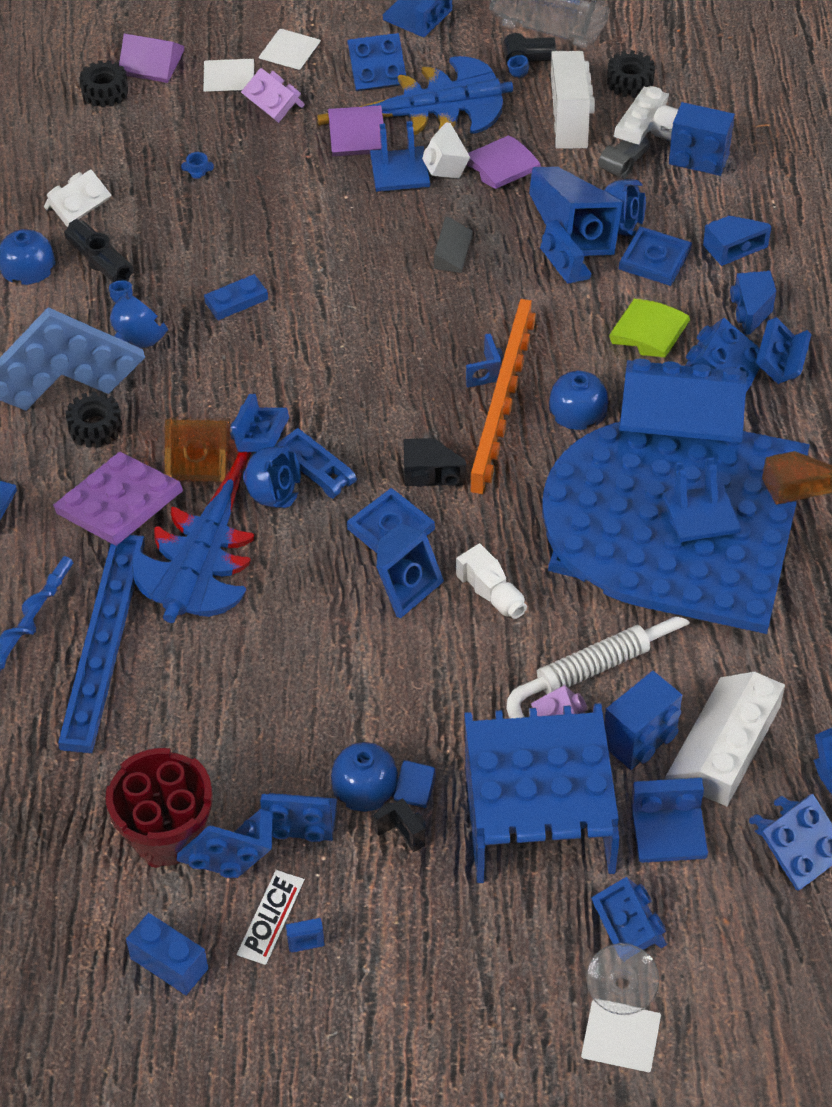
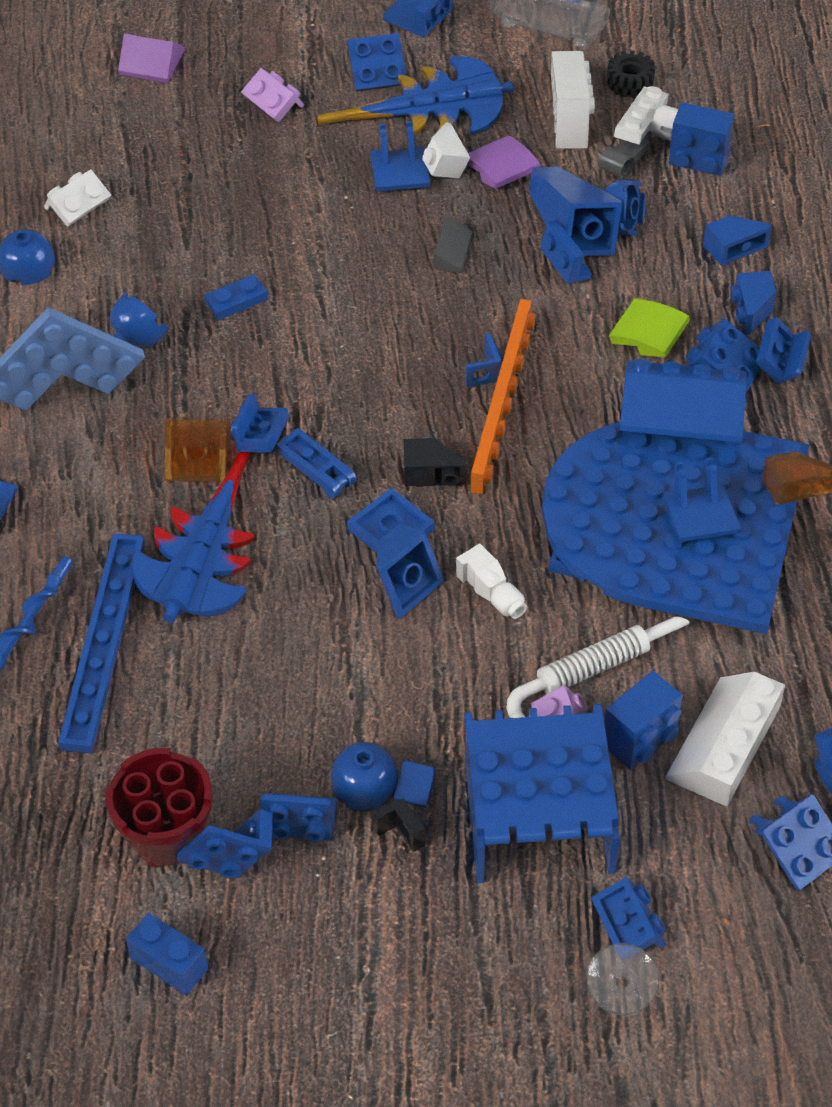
(91, 407): black tyre -> none
(93, 85): black tyre -> none
(98, 251): black piece -> none
(118, 288): blue hinge -> none
(118, 498): medium lavender plate -> none
(197, 165): blue plate -> none
(227, 74): white sticker -> none
(270, 917): white sticker -> none
(272, 476): blue cylinder -> none
(289, 49): white sticker -> none
(305, 935): blue tile -> none
(355, 130): medium lavender slope -> none
(518, 66): blue hinge -> none
(533, 48): black piece -> none
(578, 400): blue cylinder -> none
(621, 1039): white sticker -> none
(655, 256): blue tile -> none
(669, 820): blue bracket -> none

